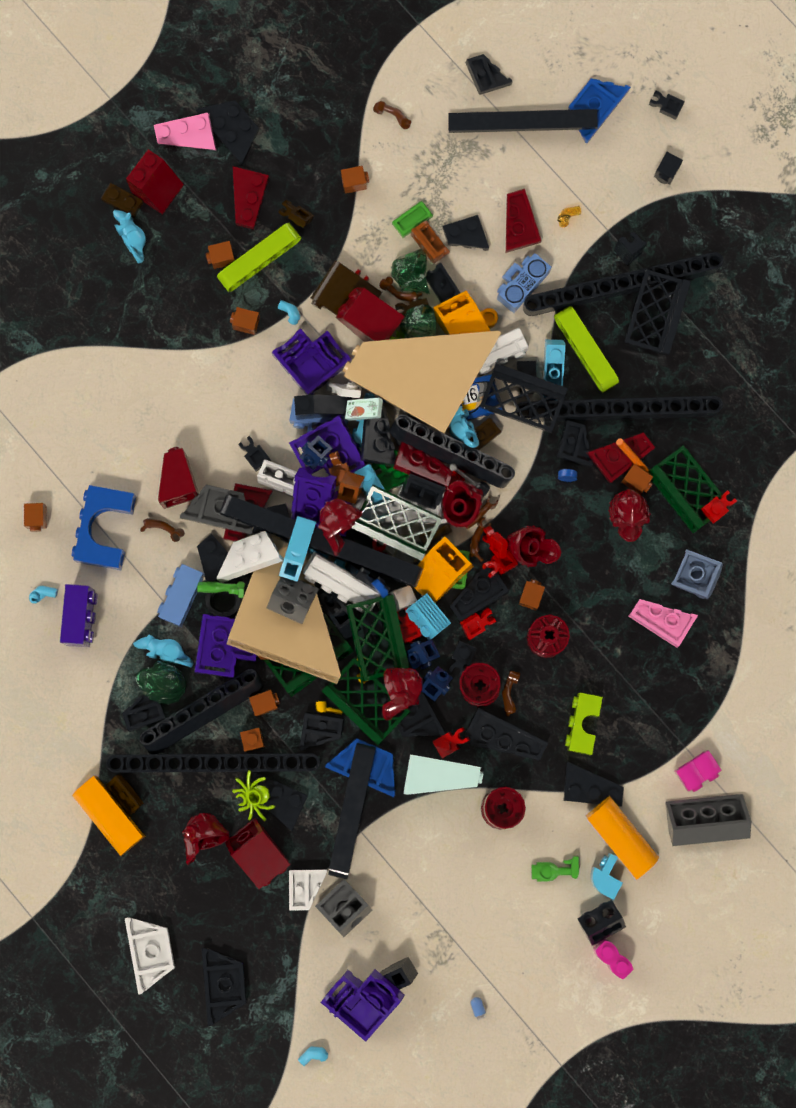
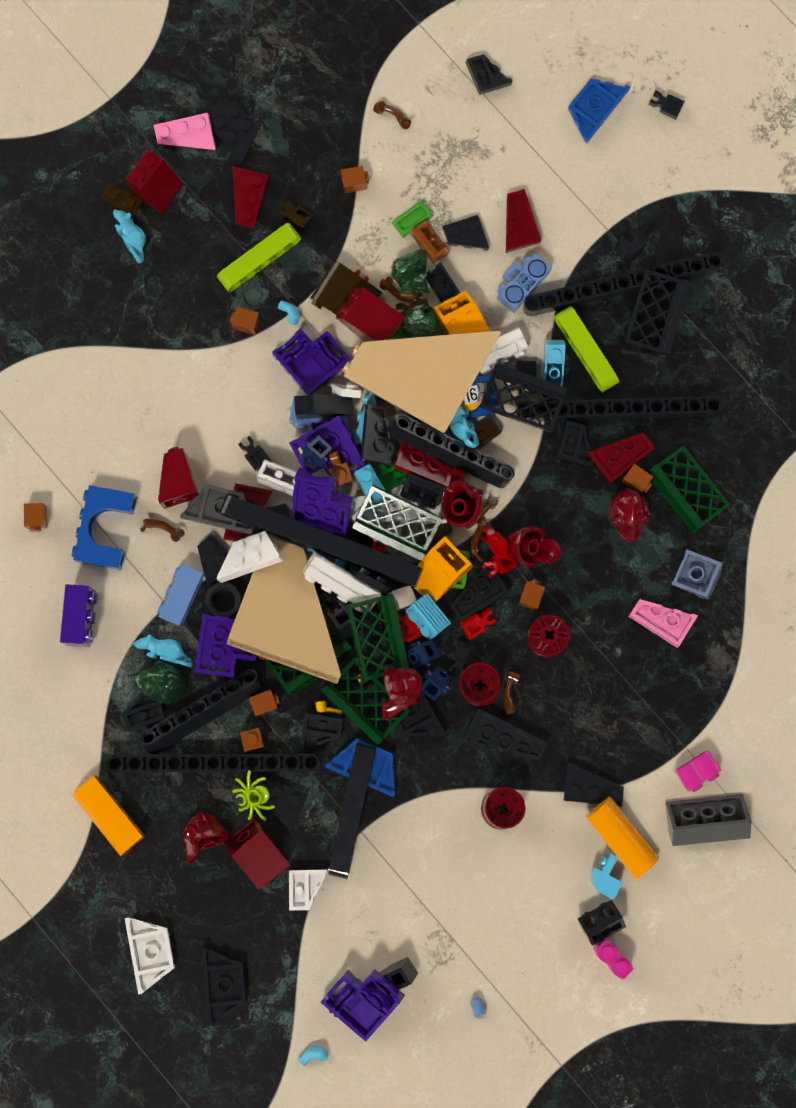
(41, 592): medium azure arm -> none
(124, 794): dark brown plate -> none
(216, 587): bright green piece -> none
(220, 255): dark orange brick -> none
(292, 599): dark grey brick -> none
(297, 548): medium azure slope -> none
(337, 518): dark red head -> none
(343, 908): dark grey brick -> none
(350, 487): dark orange brick -> none
(364, 409): light aqua tile -> none
(380, 588): blue tile -> none
(439, 775): light aqua slope -> none
(449, 743): red plate -> none
(479, 485): hinge -> none
(490, 317): light orange tile -> none
(522, 121): black tile -> none
(549, 871): bright green piece -> none
(566, 213): clear yellow arm -> none
(567, 475): blue tile -> none
(584, 706): lime arch -> none
(631, 455): orange bar -> none
(668, 168): black brick -> none
(717, 507): red plate -> none

